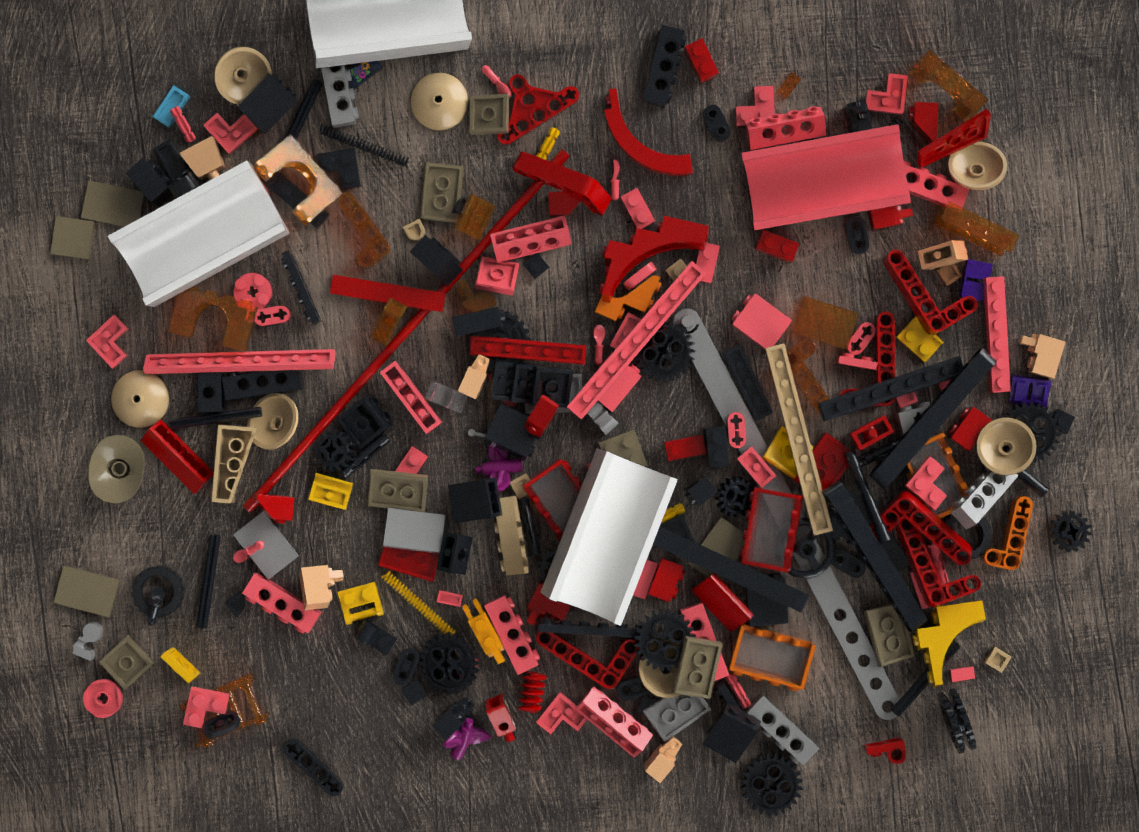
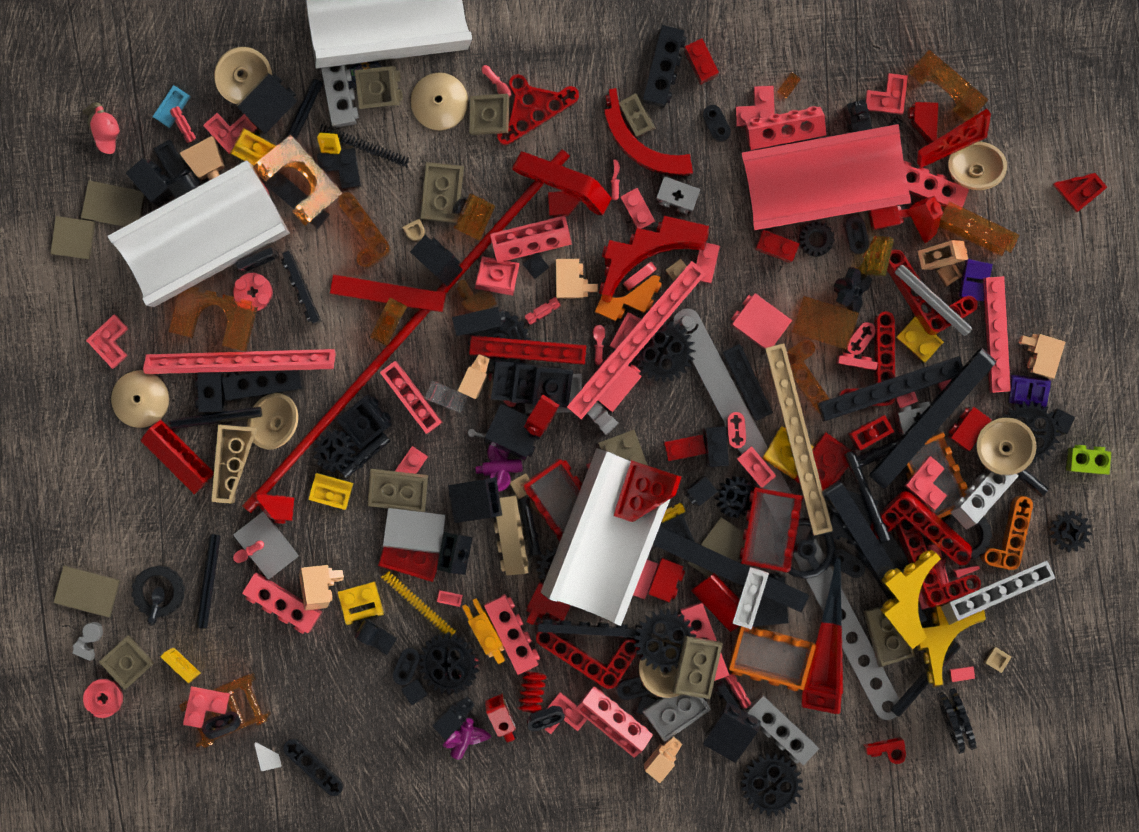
(103, 127): none -> coral hair
(116, 469): dark tan hat -> none
(236, 603): black tile -> none
(251, 147): none -> yellow plate
(257, 259): none -> black tile
(267, 758): none -> white sticker
(273, 320): coral beam -> none
(329, 143): none -> yellow plate
(378, 87): none -> dark tan plate
(542, 311): none -> coral axle
(545, 718): none -> black plate
(548, 143): yellow axle -> none
(568, 281): none -> light nougat hinge
(637, 115): none -> dark tan hinge
(644, 491): none -> red plate
(687, 192): none -> light grey brick
(750, 598): none -> white plate
(816, 227): none -> black tyre
(825, 677): none -> red plate
(851, 289): none -> black plant
(877, 256): none -> clear yellow wing
(905, 587): none -> yellow arch
(926, 217): none -> red slope
(933, 300): none -> light grey axle
(966, 570): none -> coral piece
(998, 592): none -> light grey brick
(1080, 190): none -> red wing
(1088, 464): none -> lime brick

